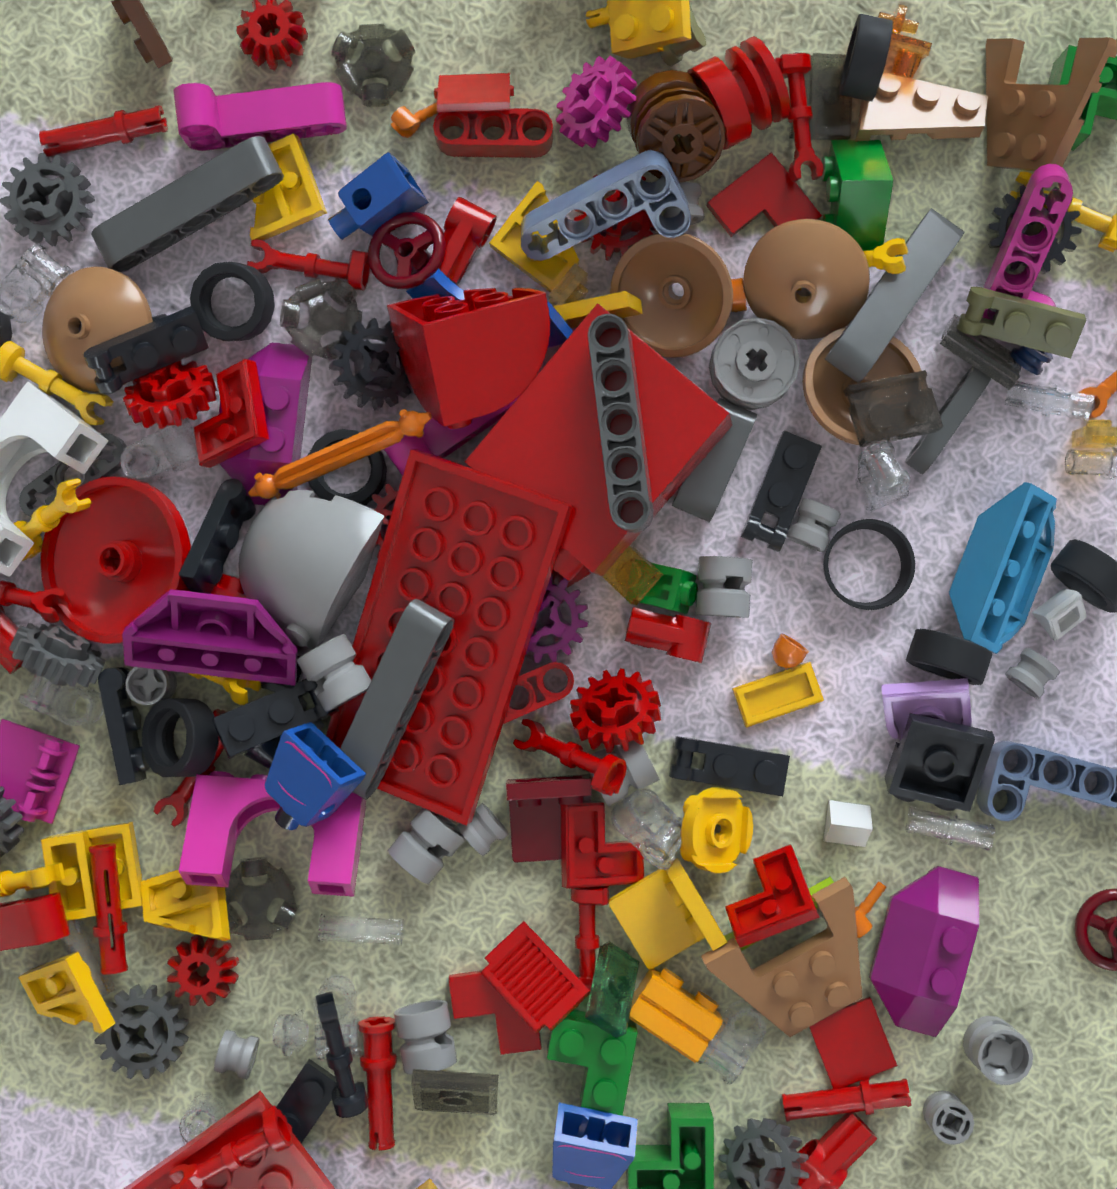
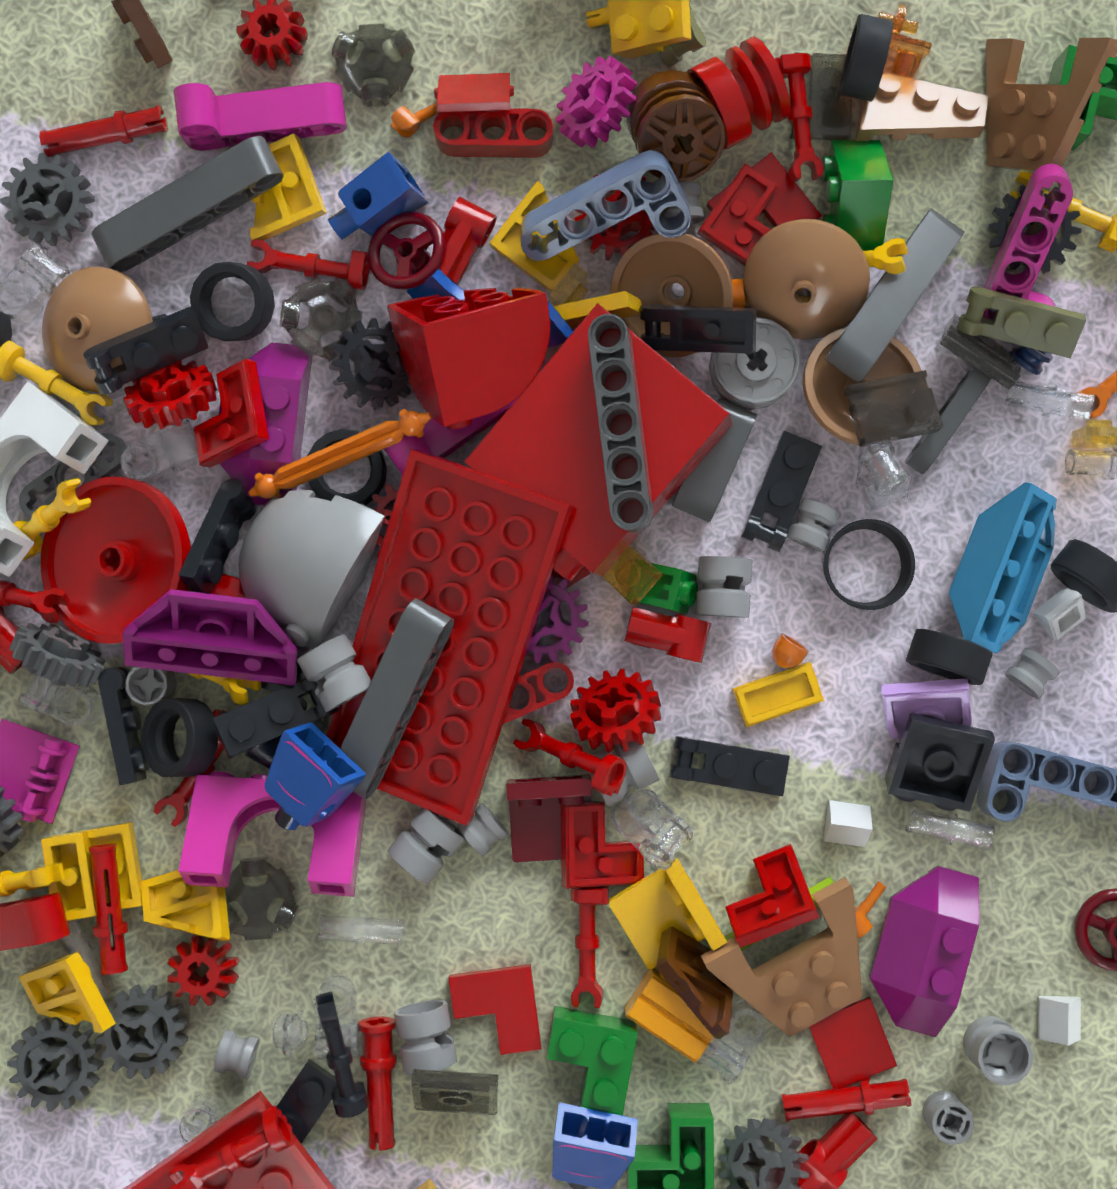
(42, 1049): none -> dark grey gear
(533, 979): red window -> none
(612, 990): clear green plate -> none
(698, 826): yellow plate -> none
(699, 988): none -> reddish brown wing
(700, 328): none -> black plate
(733, 221): none -> red tile
(1059, 1019): none -> white slope

